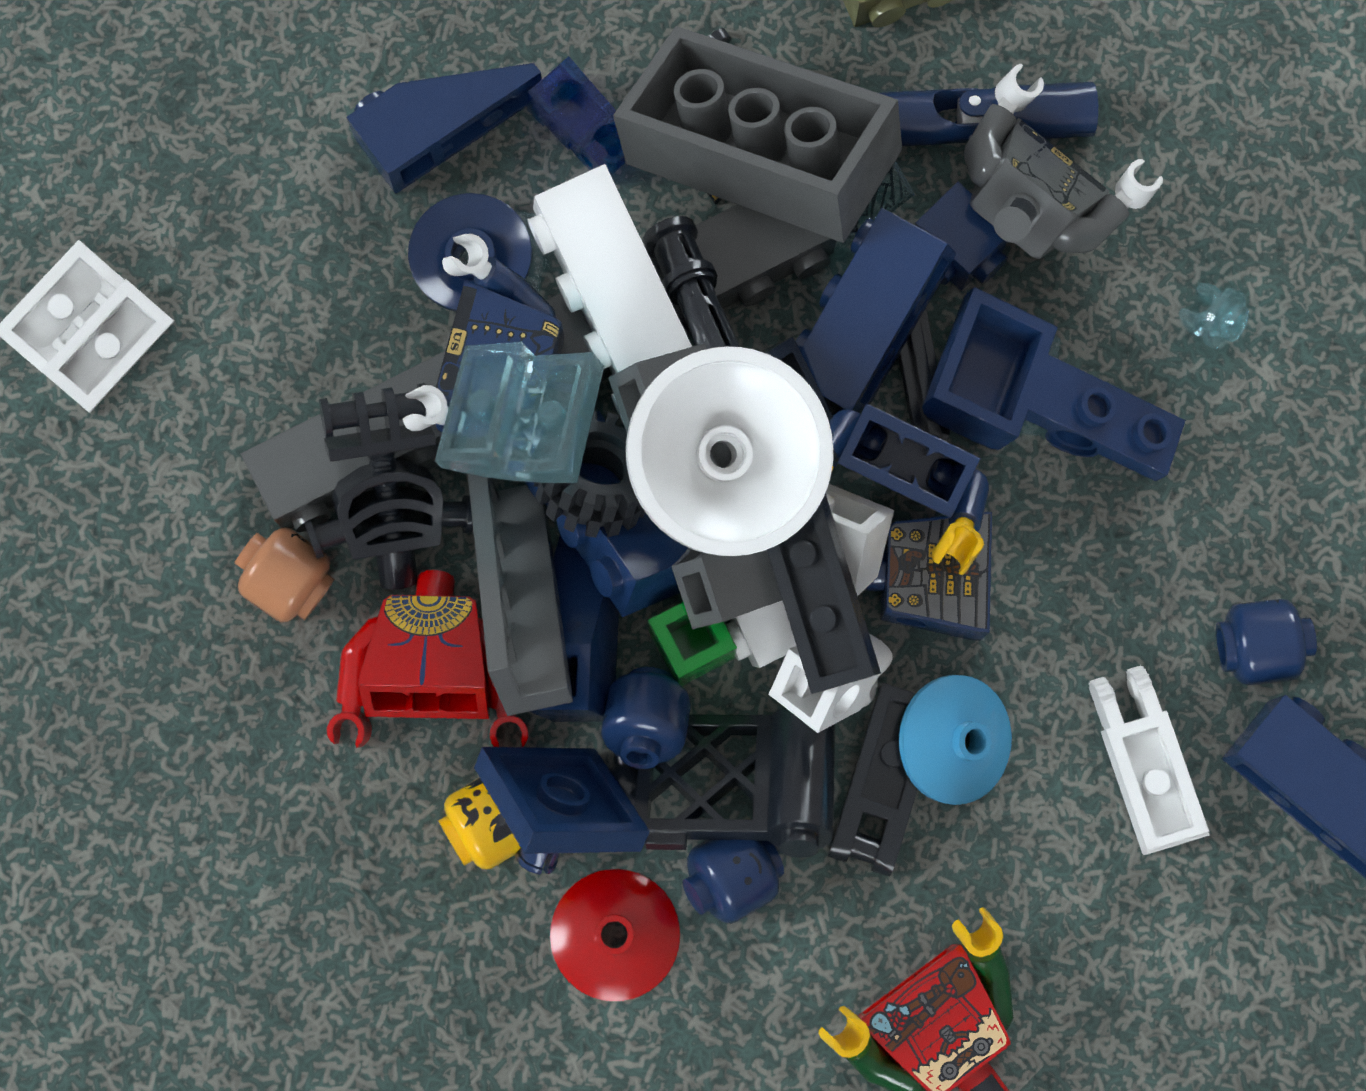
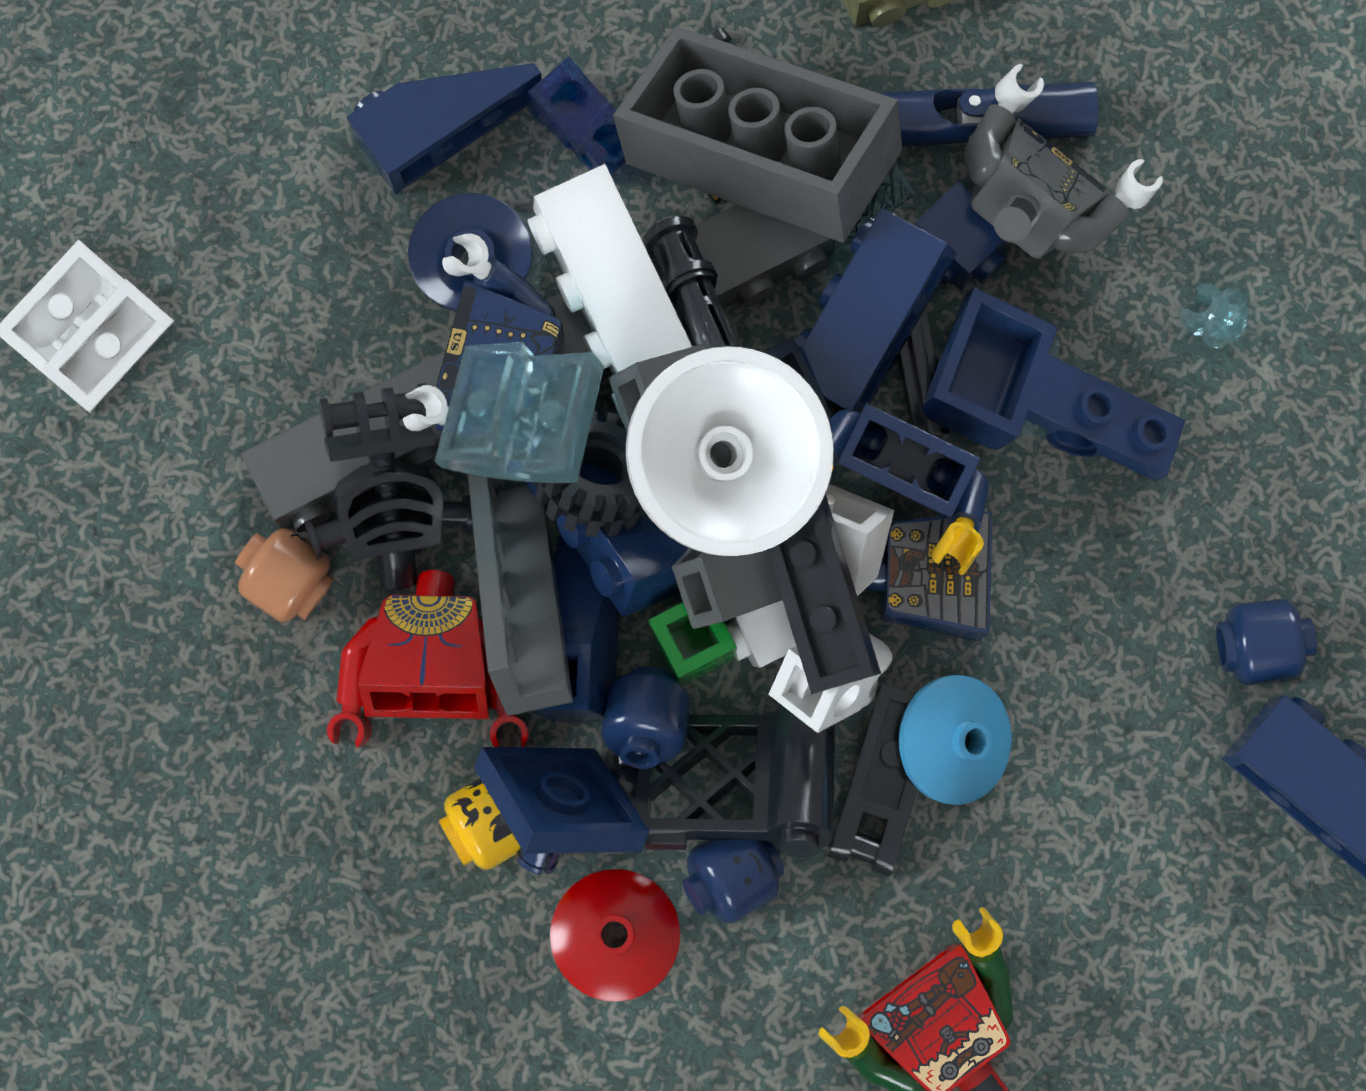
(1149, 766): white hinge -> none

